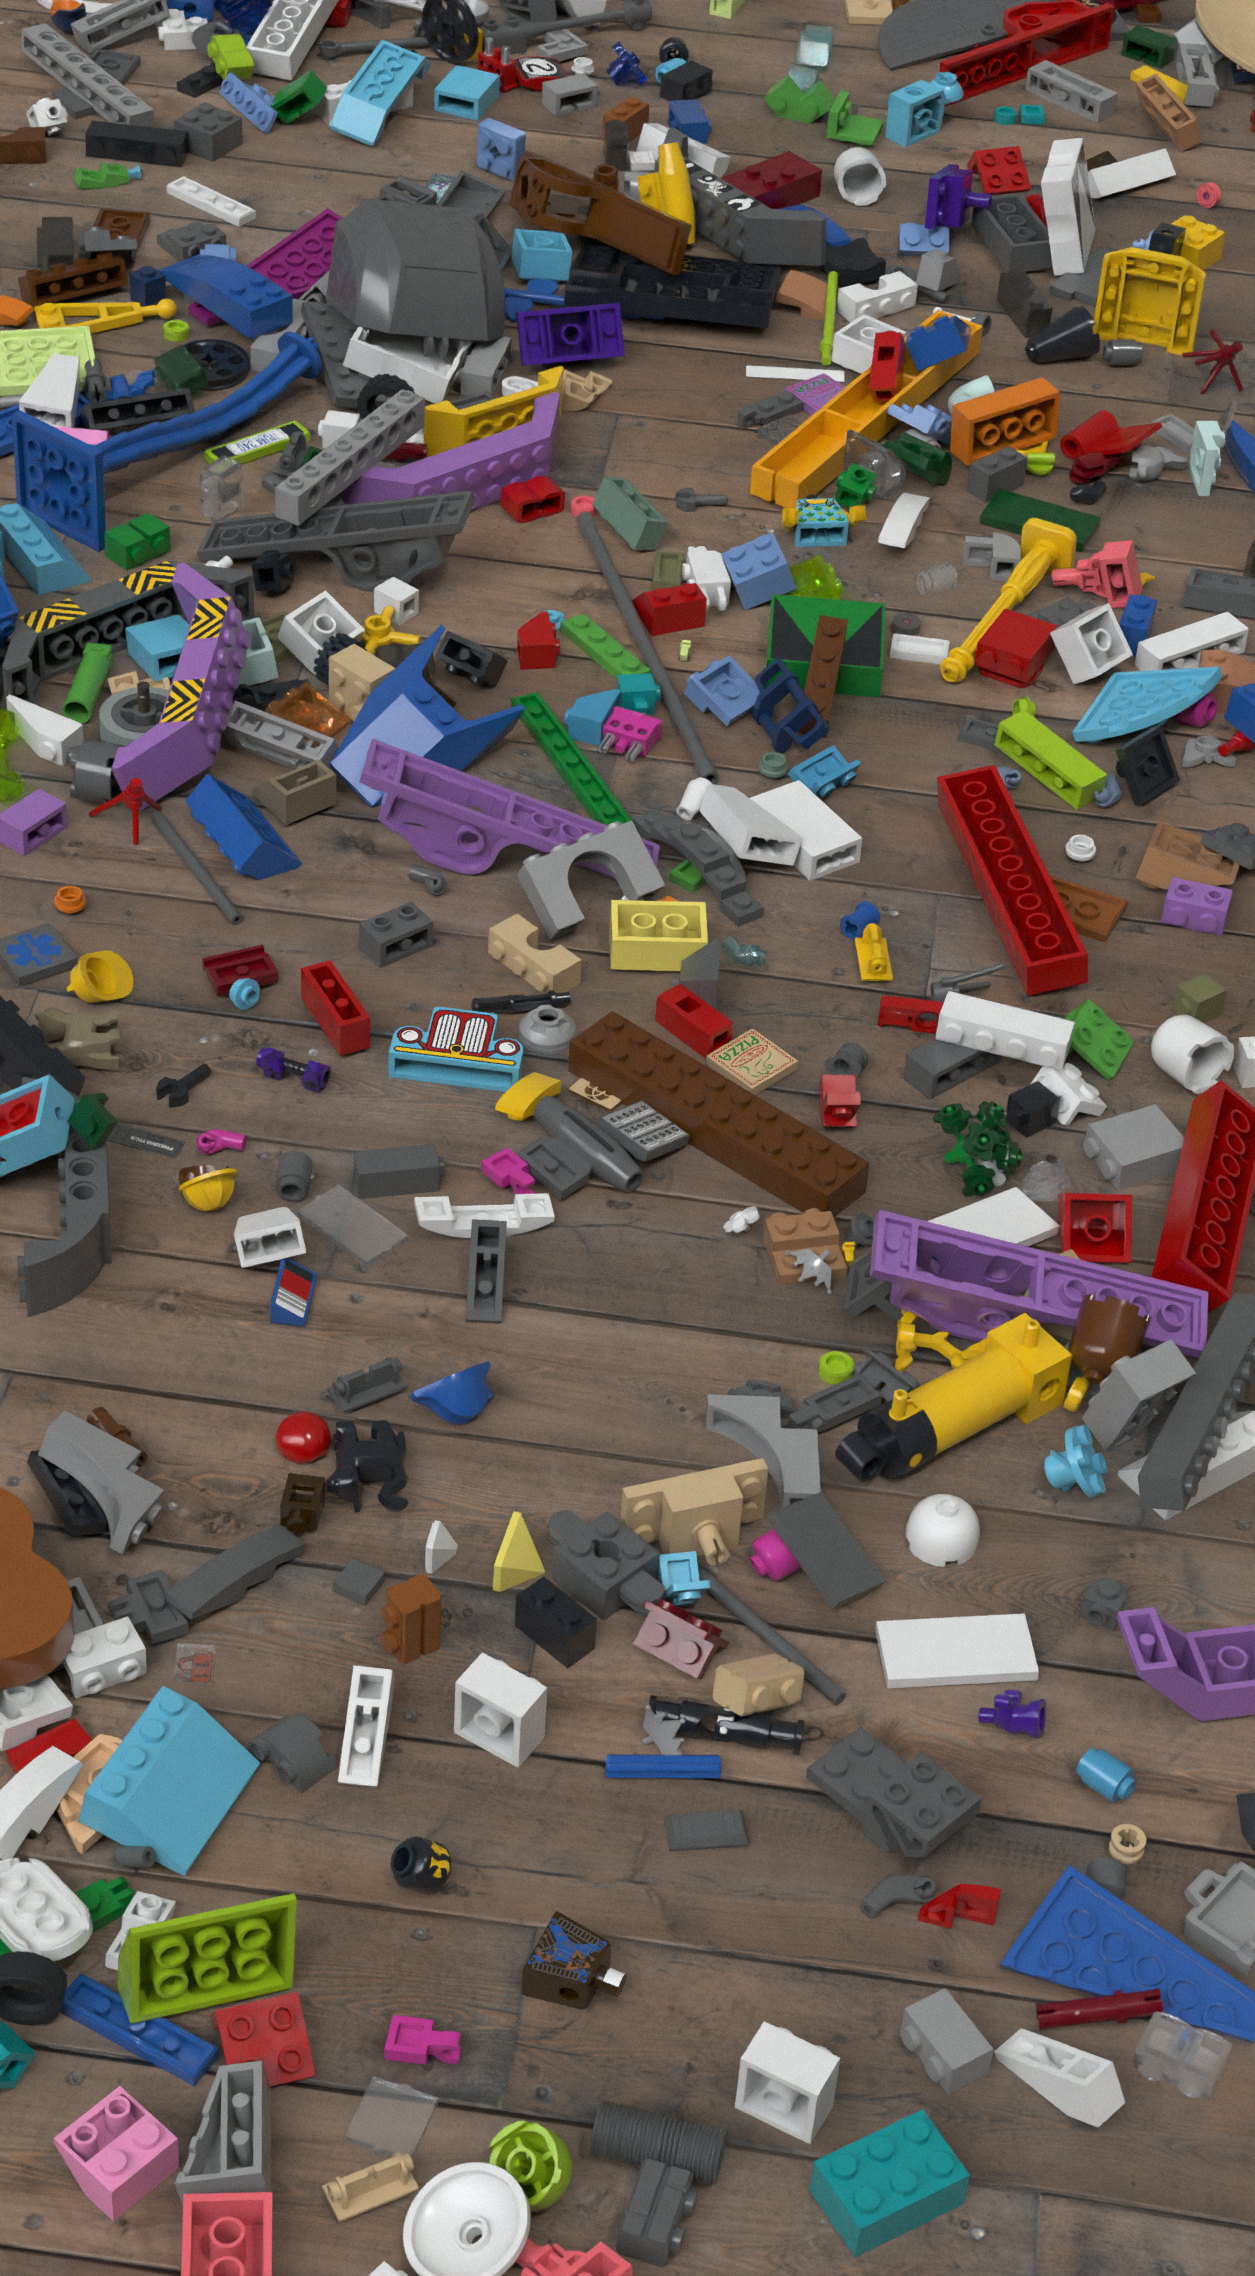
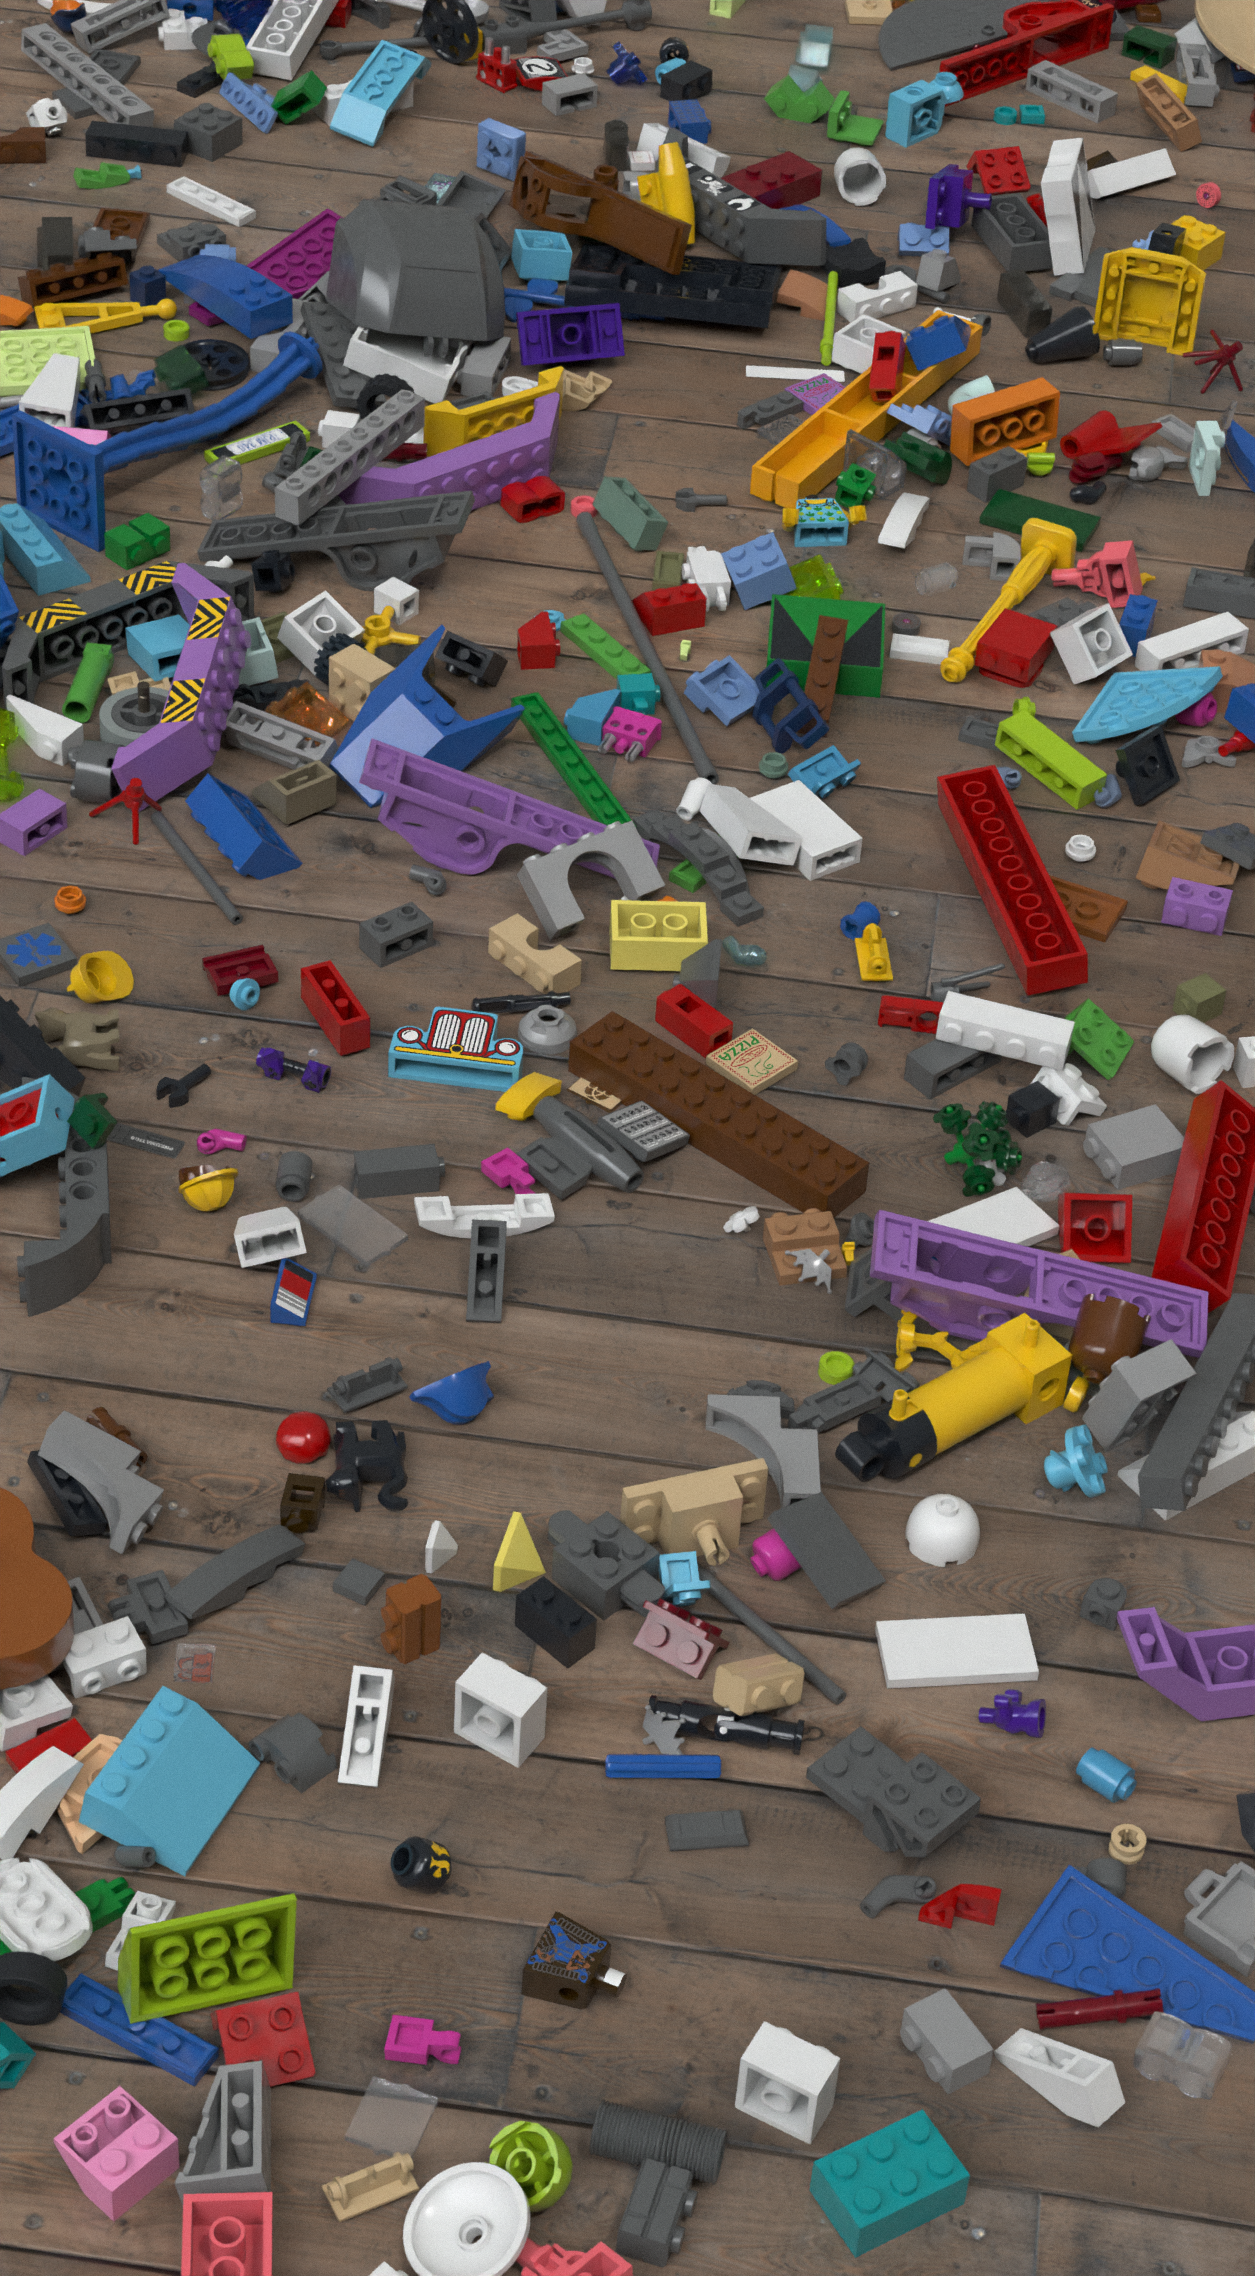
(466, 92): medium azure brick -> none
(632, 112): dark orange brick -> none
(838, 1101): red brick -> none

